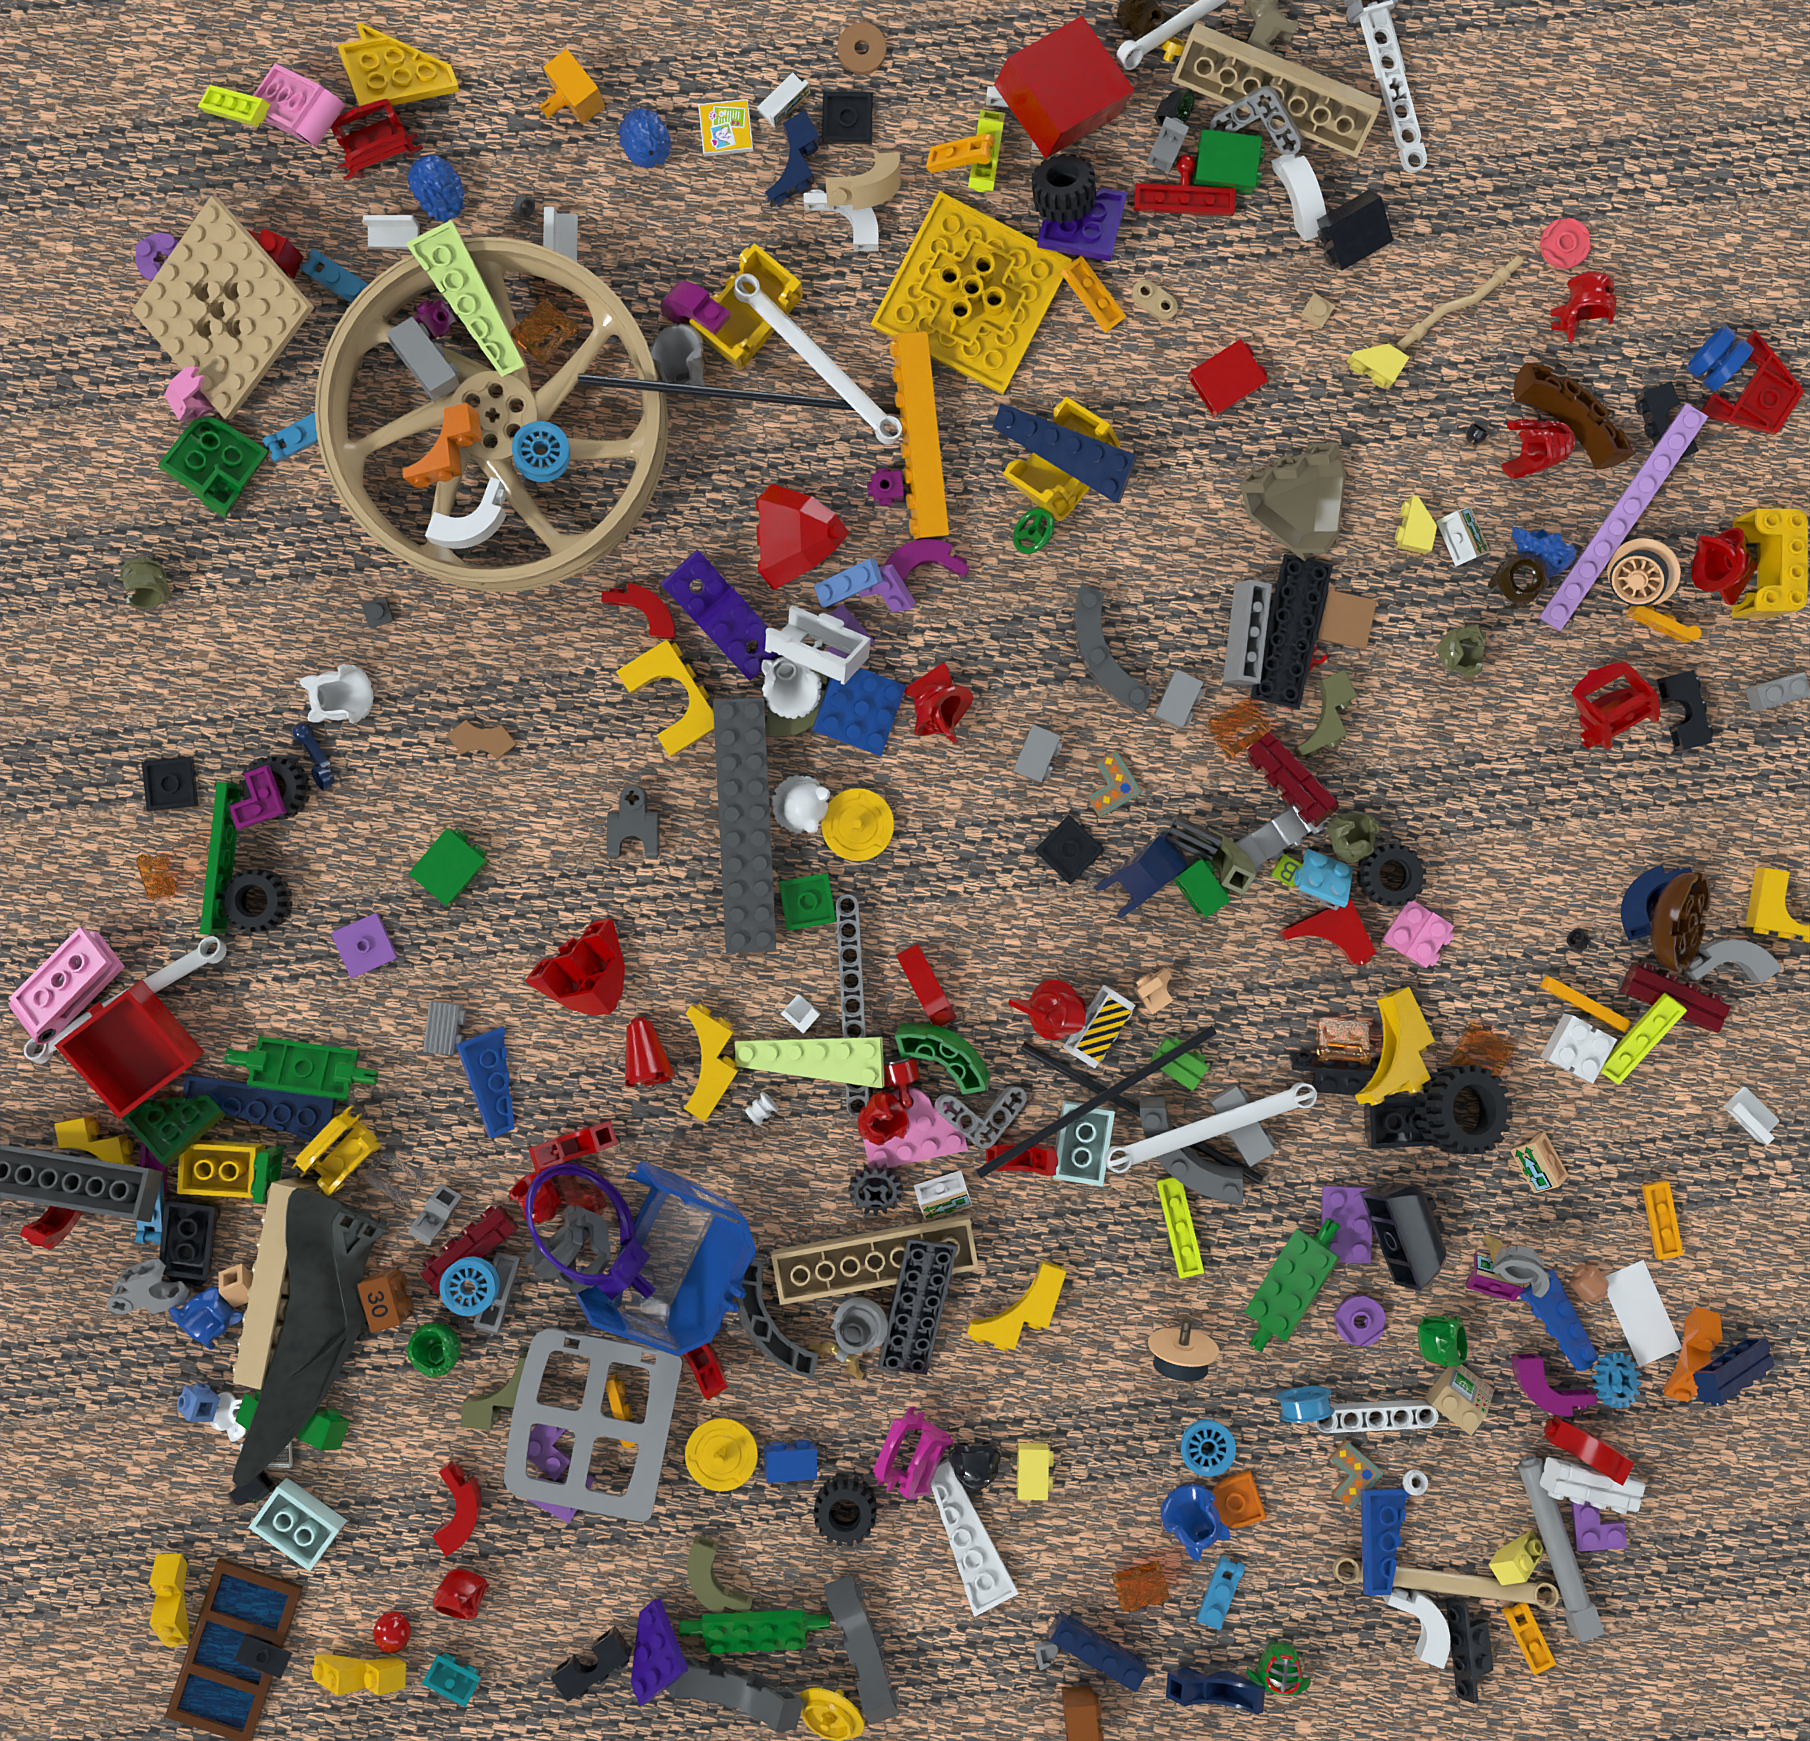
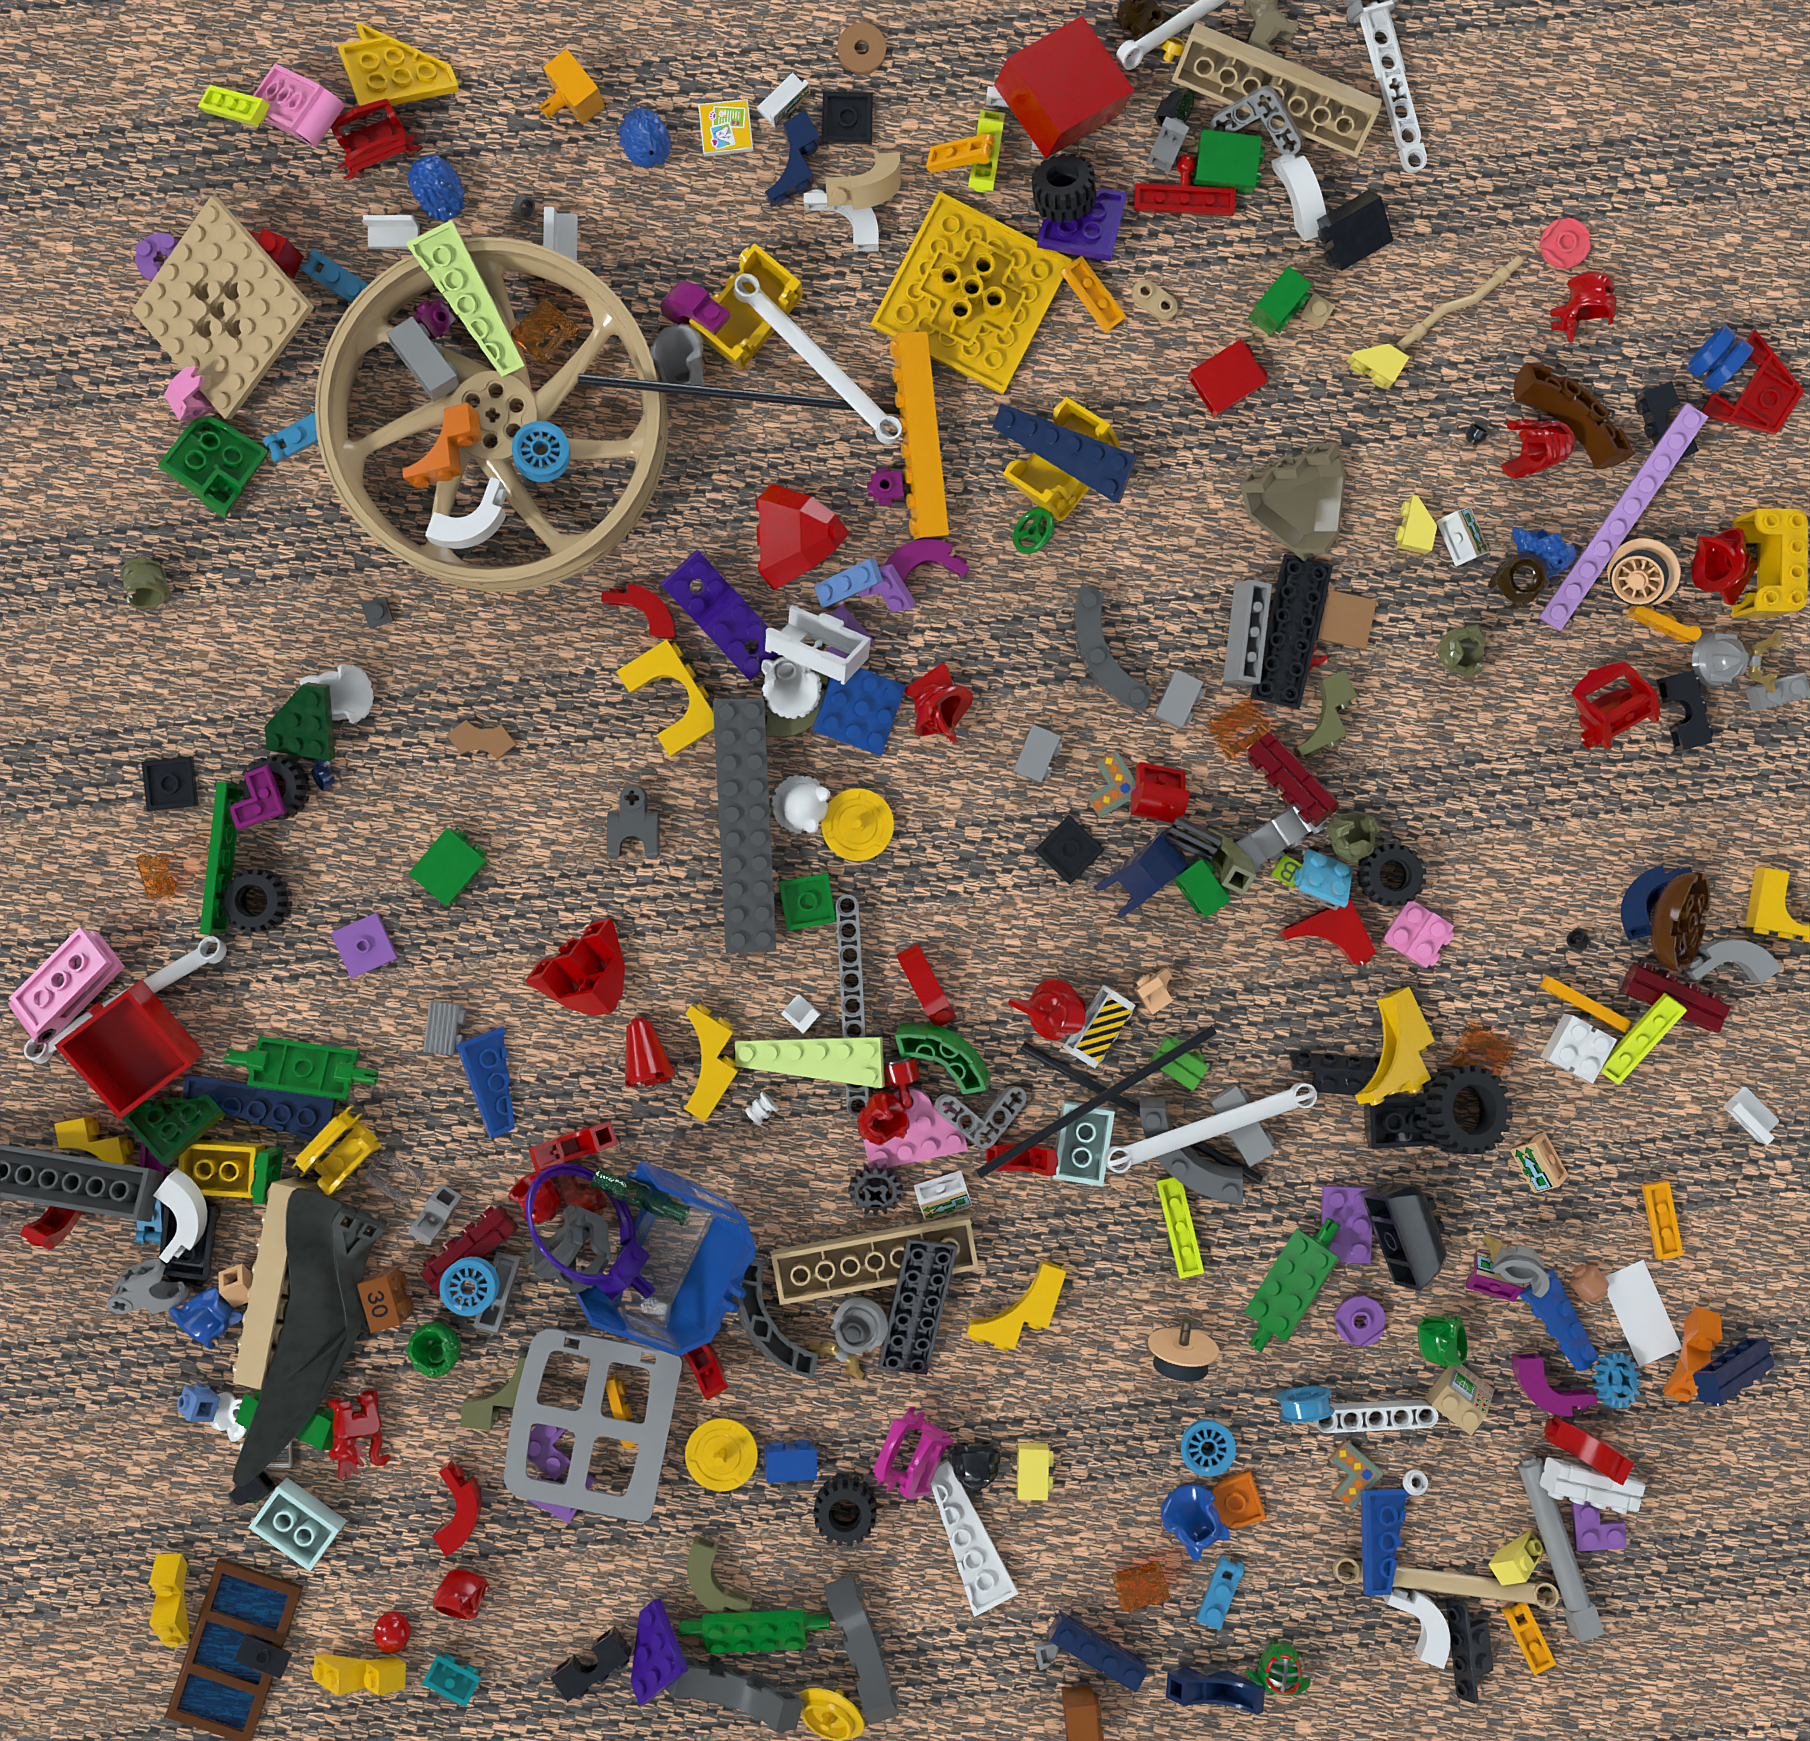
(189, 1208): none -> white arch
(304, 724): none -> dark green plate
(353, 1425): none -> red animal
(650, 1200): none -> clear green piece
(1159, 792): none -> red brick
(1282, 298): none -> green brick
(1343, 1034): clear orange plate -> none
(1724, 657): none -> light grey helmet

